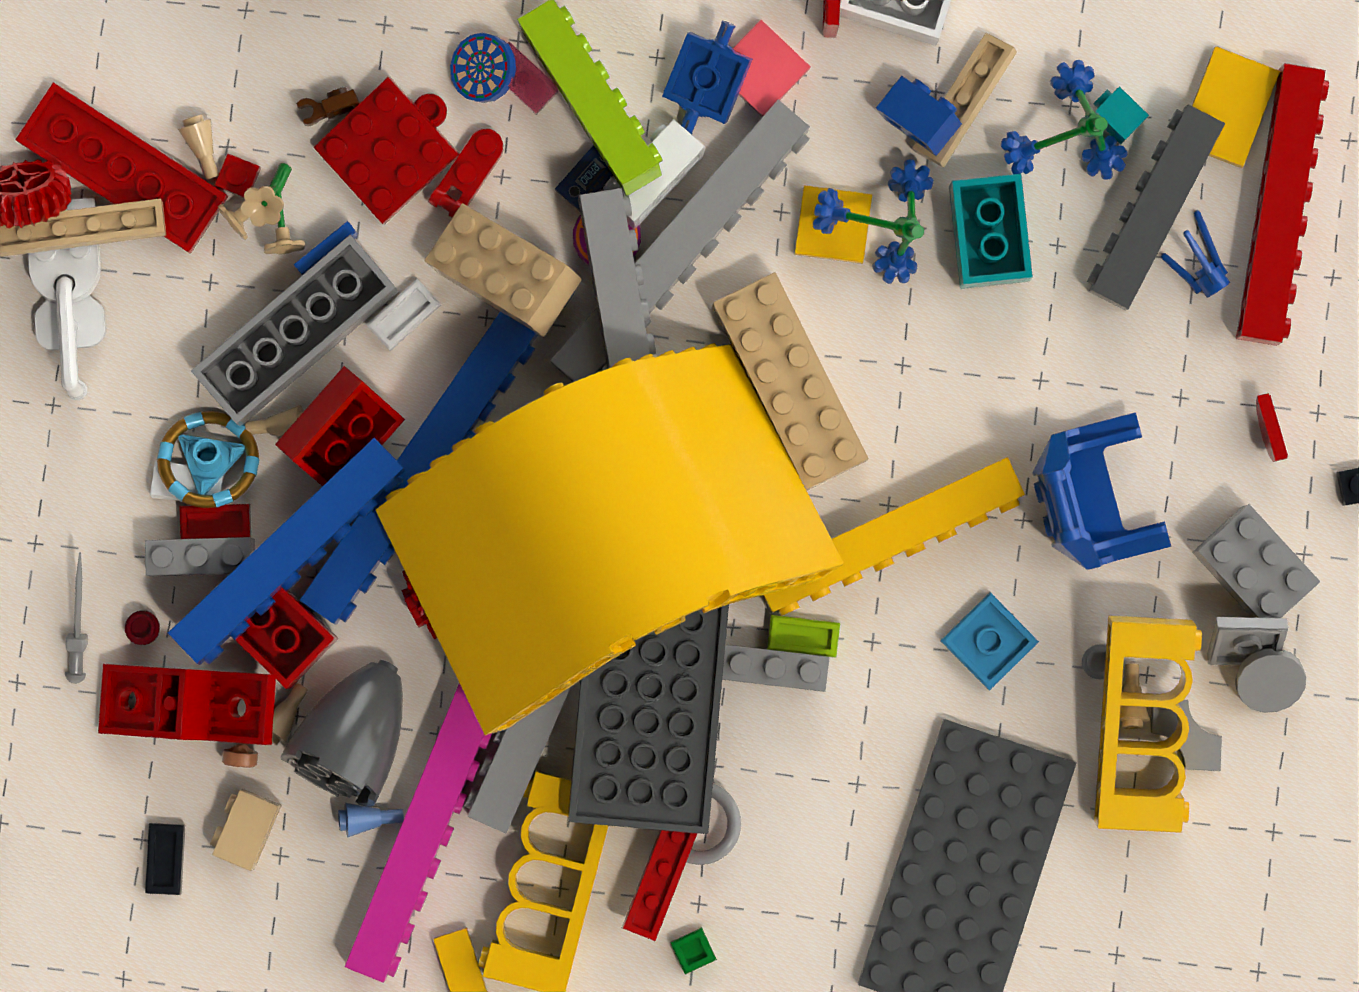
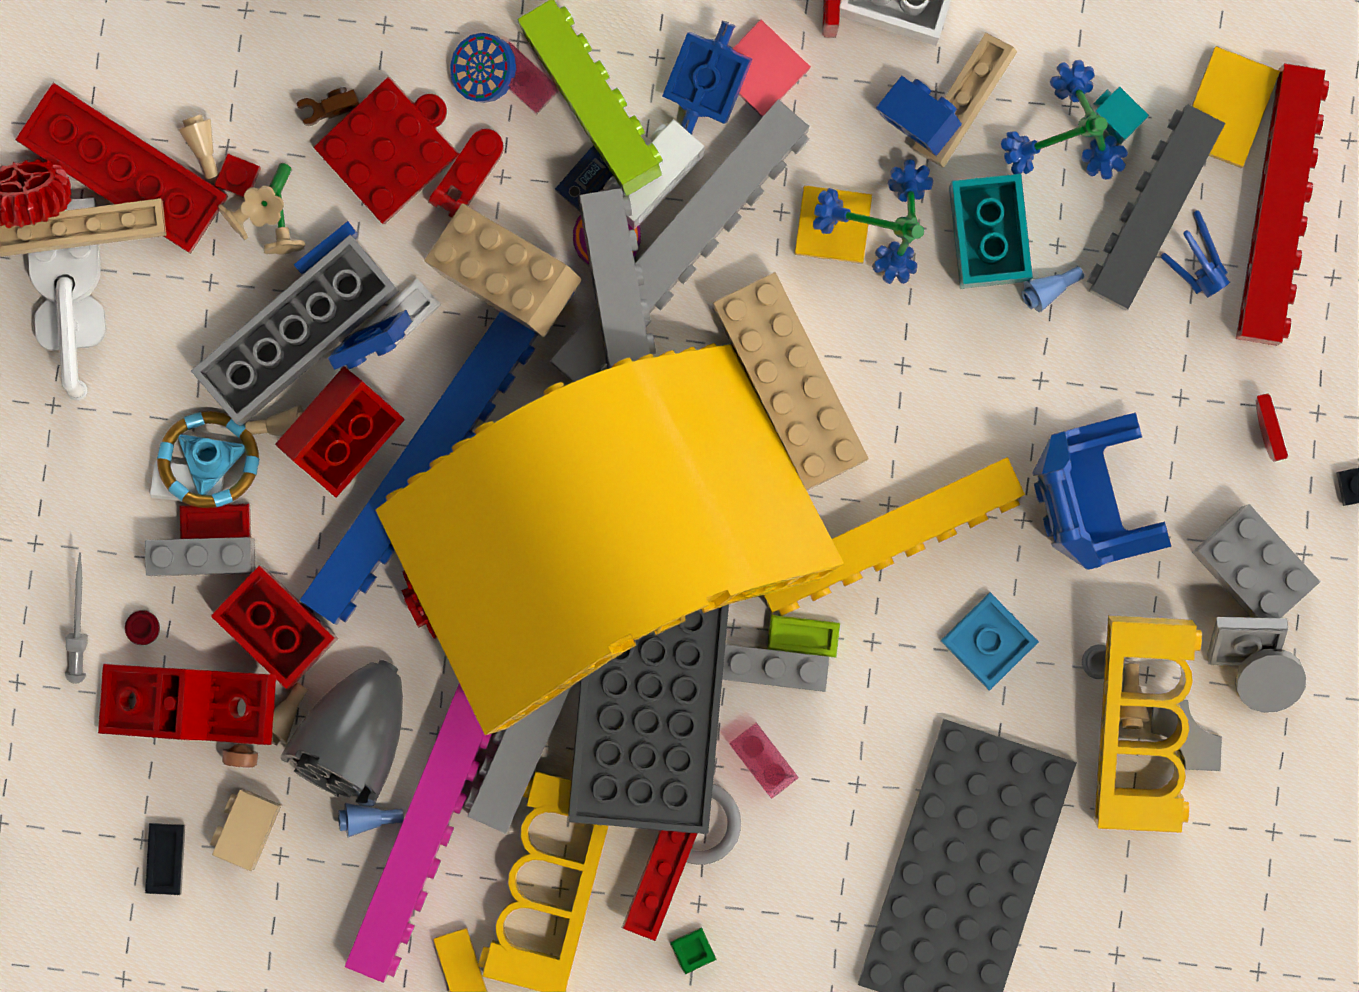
(286, 552): blue brick -> none
(374, 338): none -> blue plate
(763, 760): none -> clear pink plate
(1043, 291): none -> medium blue cone

